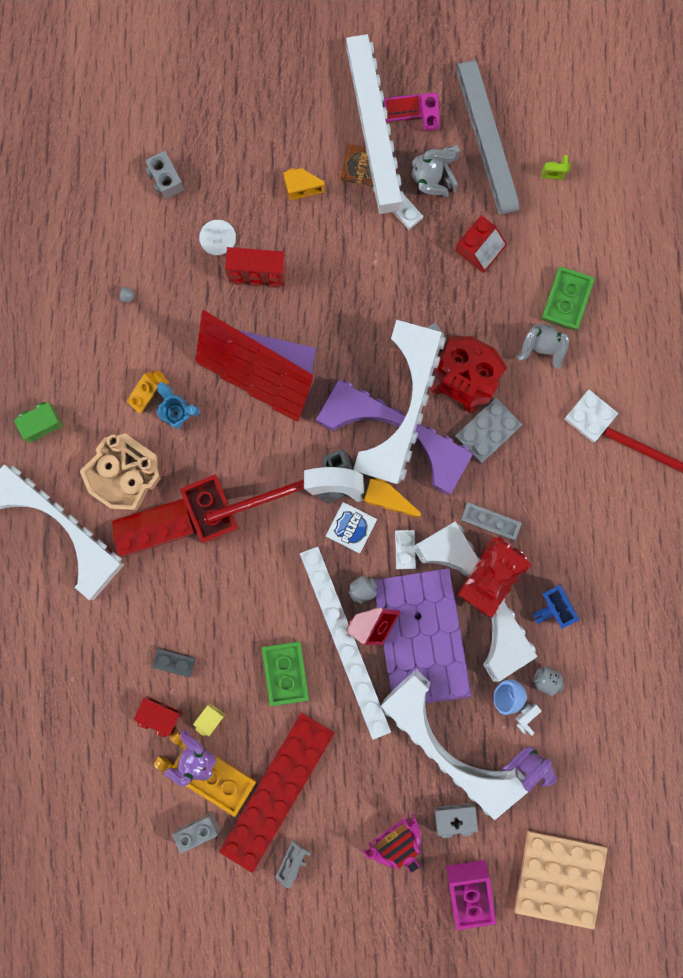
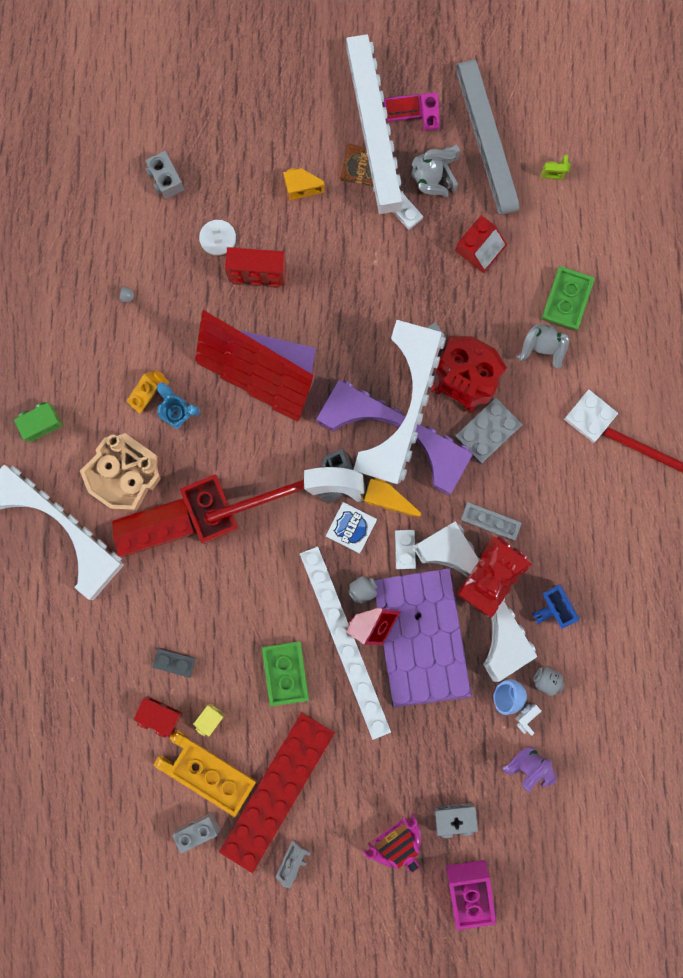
(192, 762): medium lavender hair -> none
(490, 789): white arch -> none
(560, 879): light nougat plate -> none

